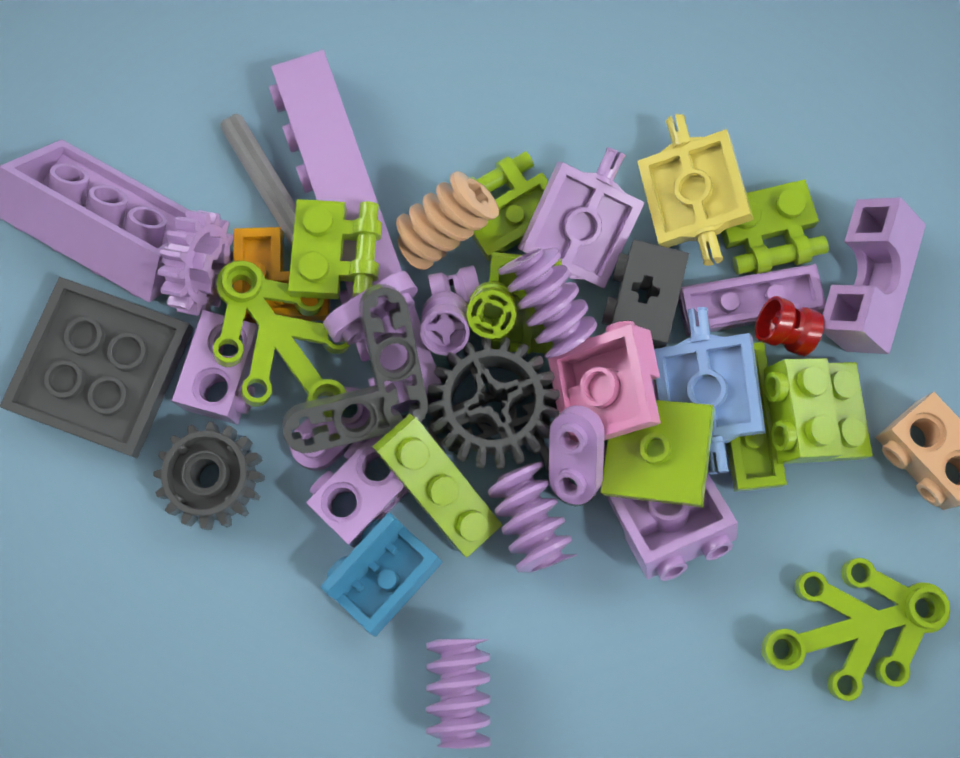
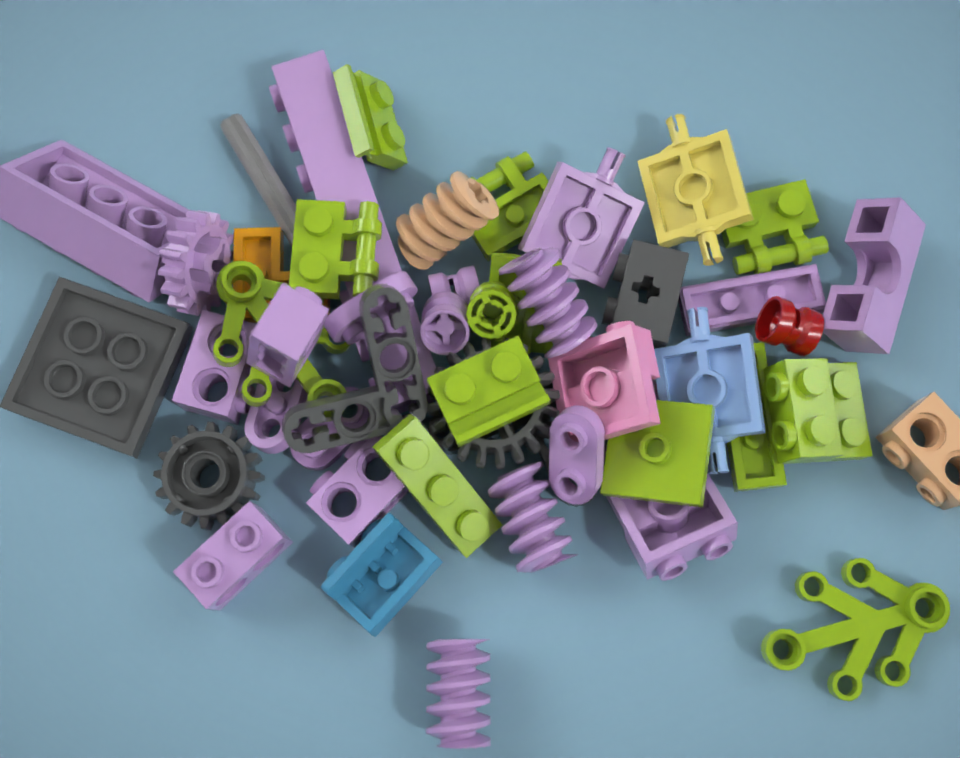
(233, 557): none -> lavender brick
(263, 418): none -> lavender plate
(287, 333): none -> lavender brick
(370, 118): none -> lime plate
(488, 391): none -> lime plate

